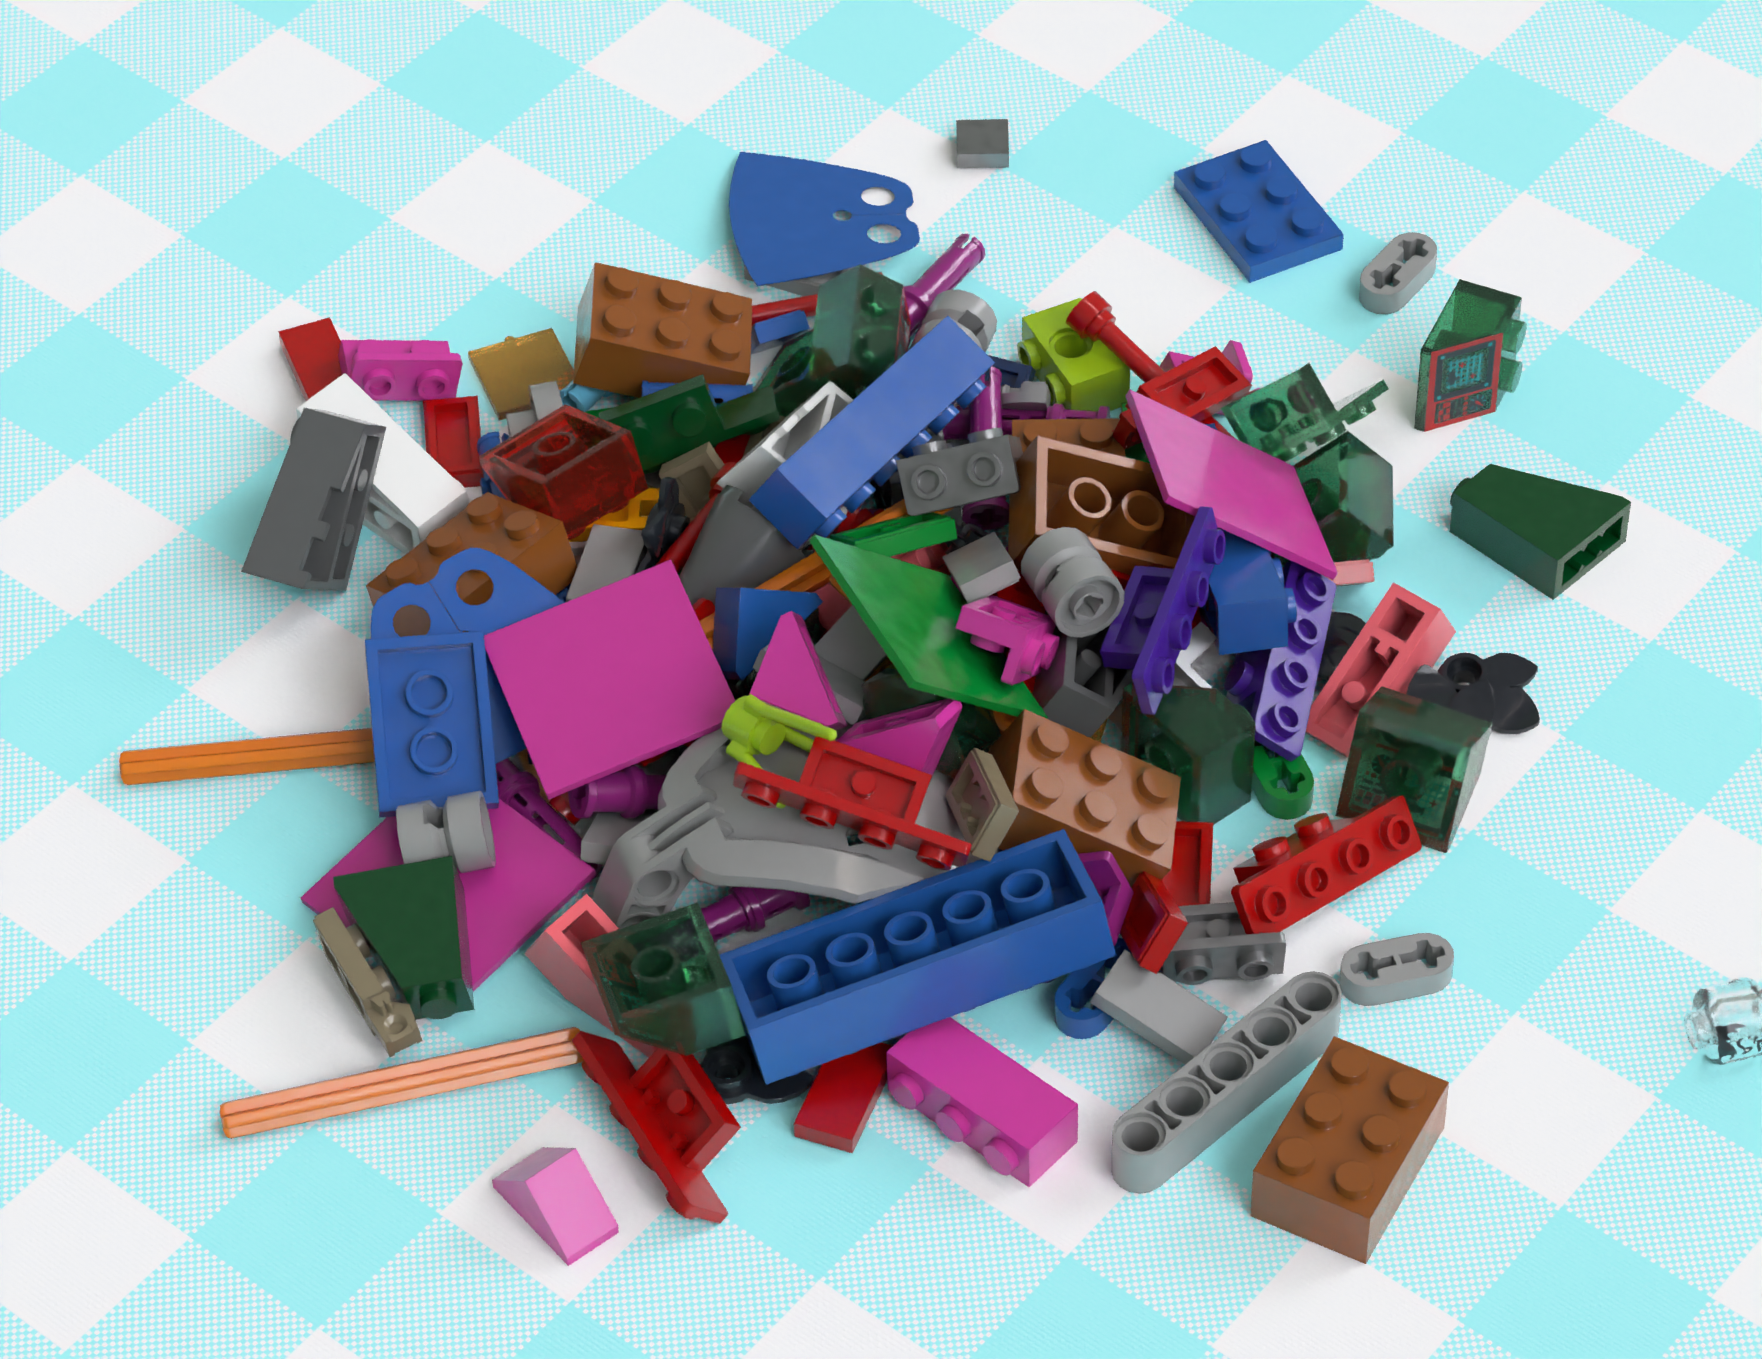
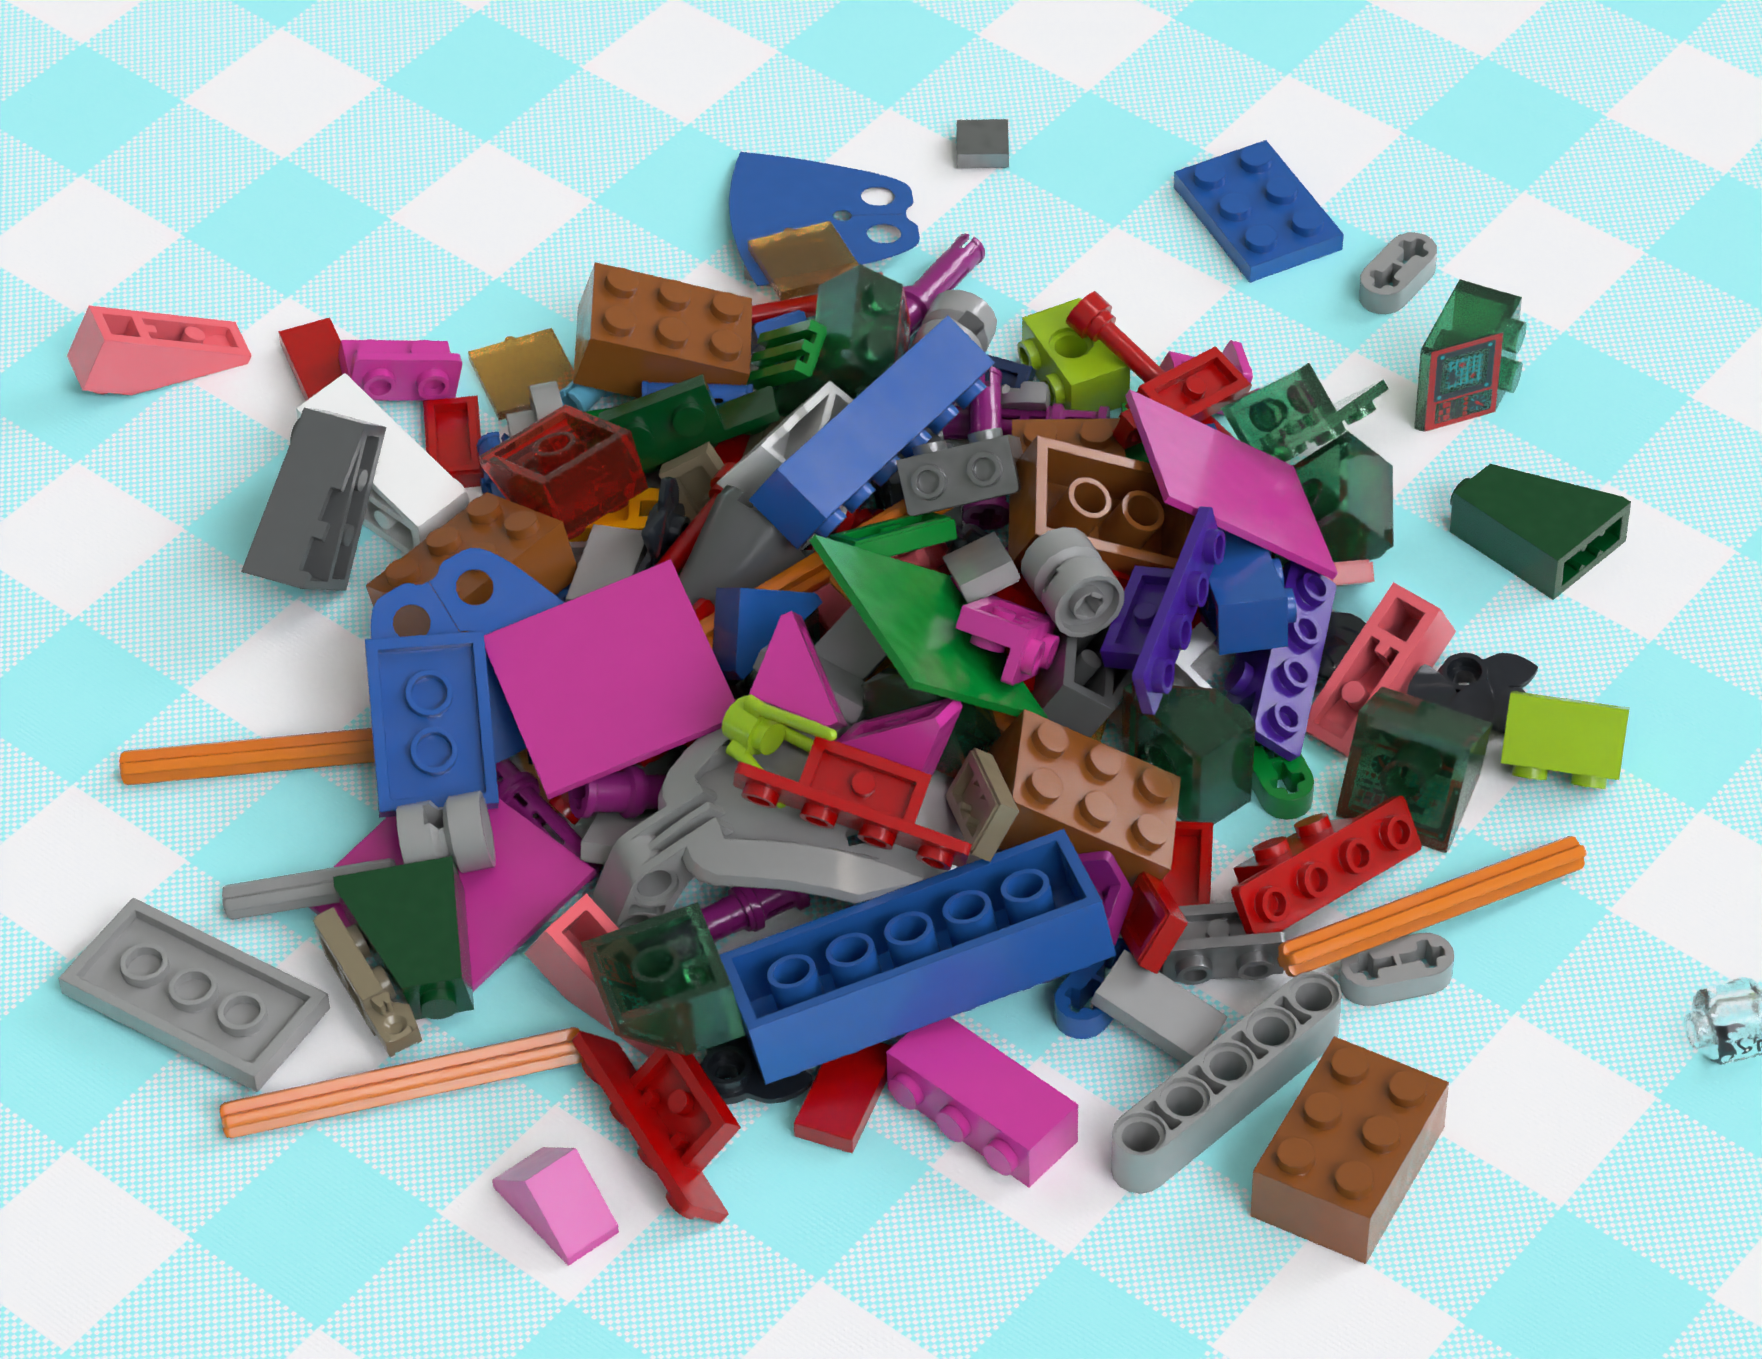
(149, 350): none -> coral slope
(195, 994): none -> light grey plate
(289, 891): none -> light grey axle
(787, 345): none -> green tile
(801, 258): none -> clear orange piece
(1430, 906): none -> orange axle
(1564, 737): none -> lime brick

